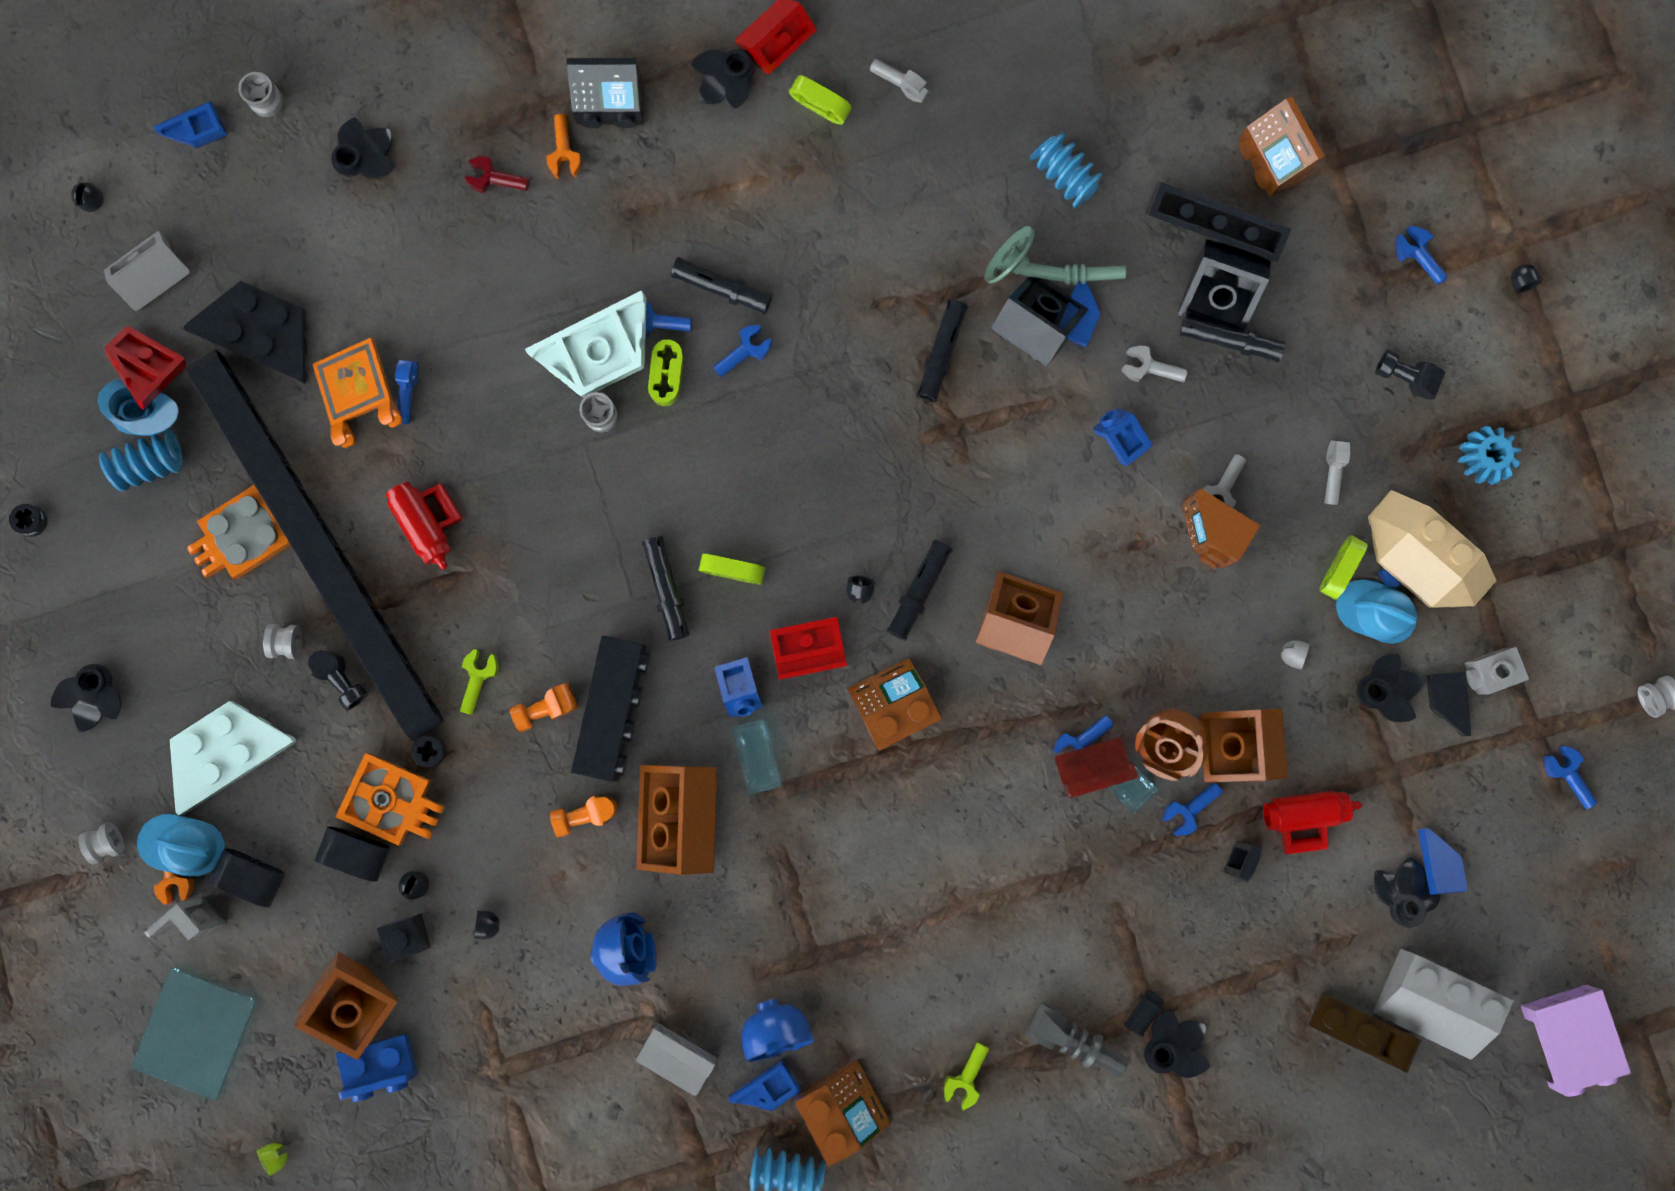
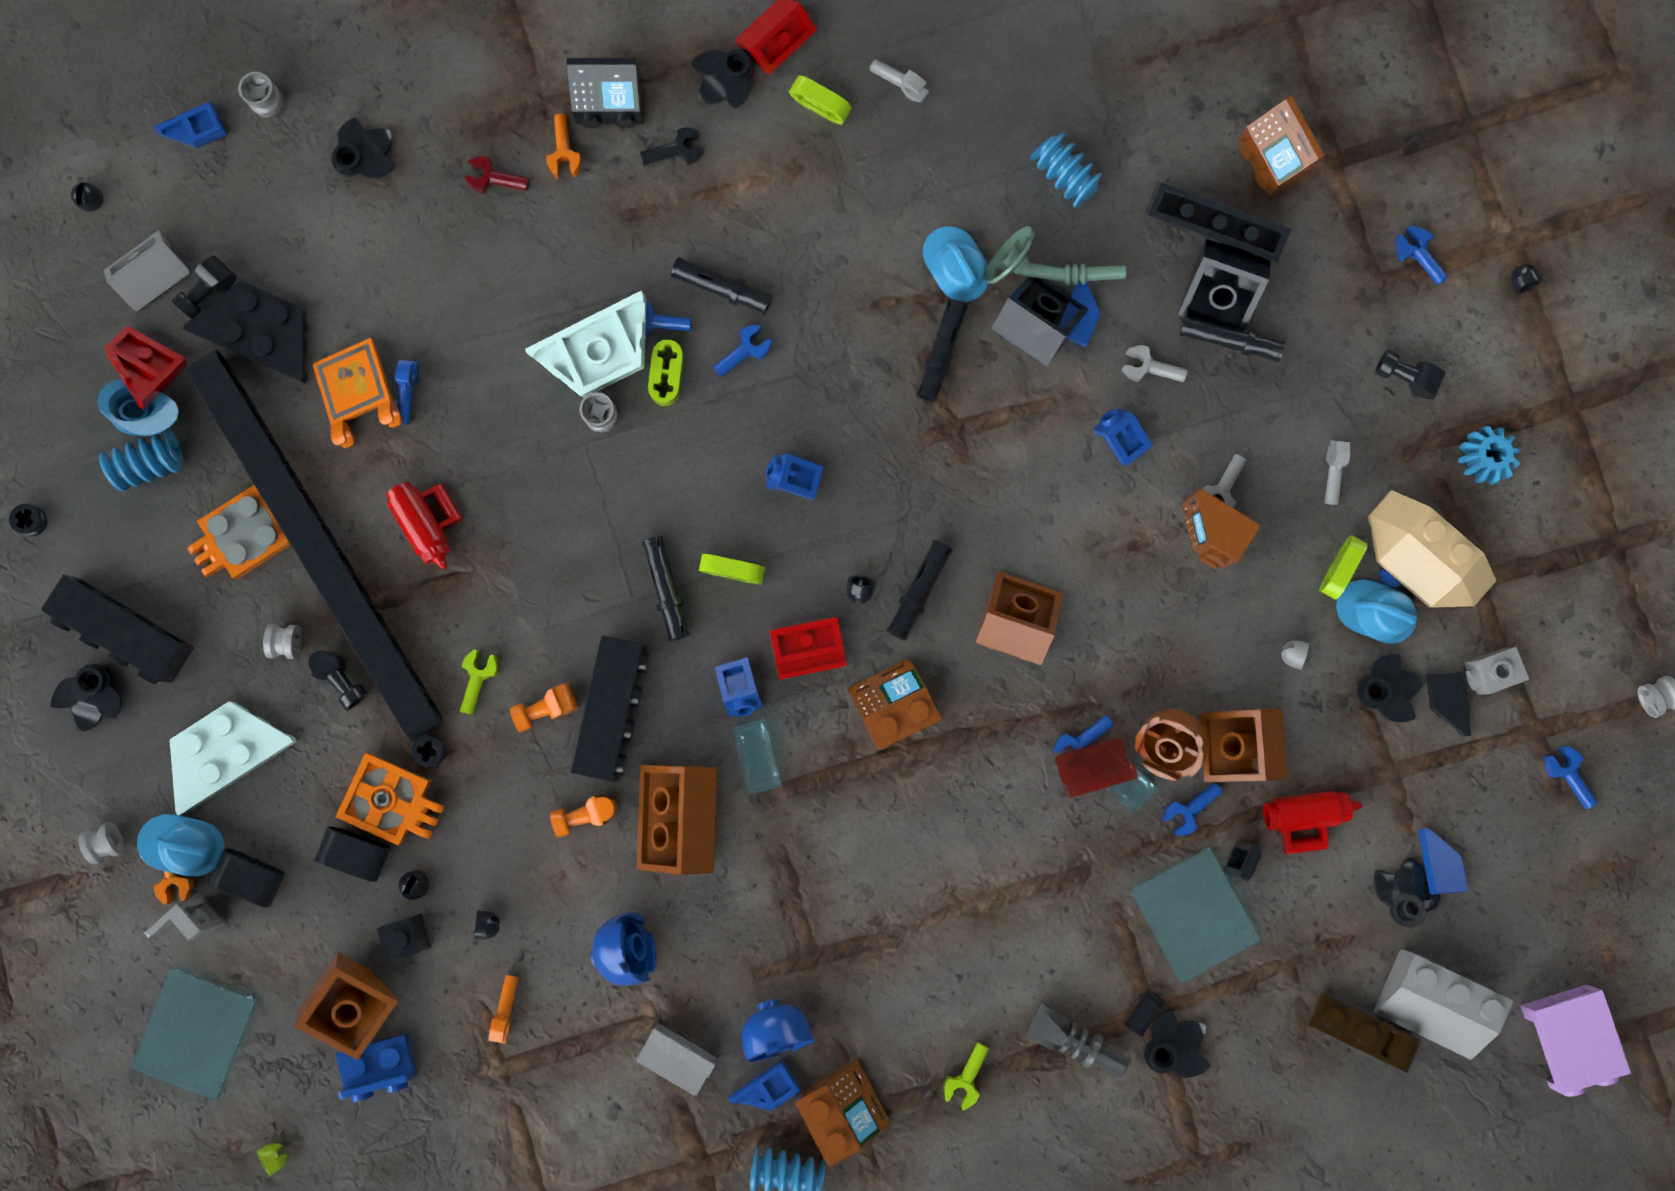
(117, 629): none -> black brick
(211, 277): none -> black leg
(501, 1021): none -> orange bar
(676, 148): none -> black bar
(793, 475): none -> blue bracket
(955, 263): none -> dark azure piece
(1195, 915): none -> clear light blue piece

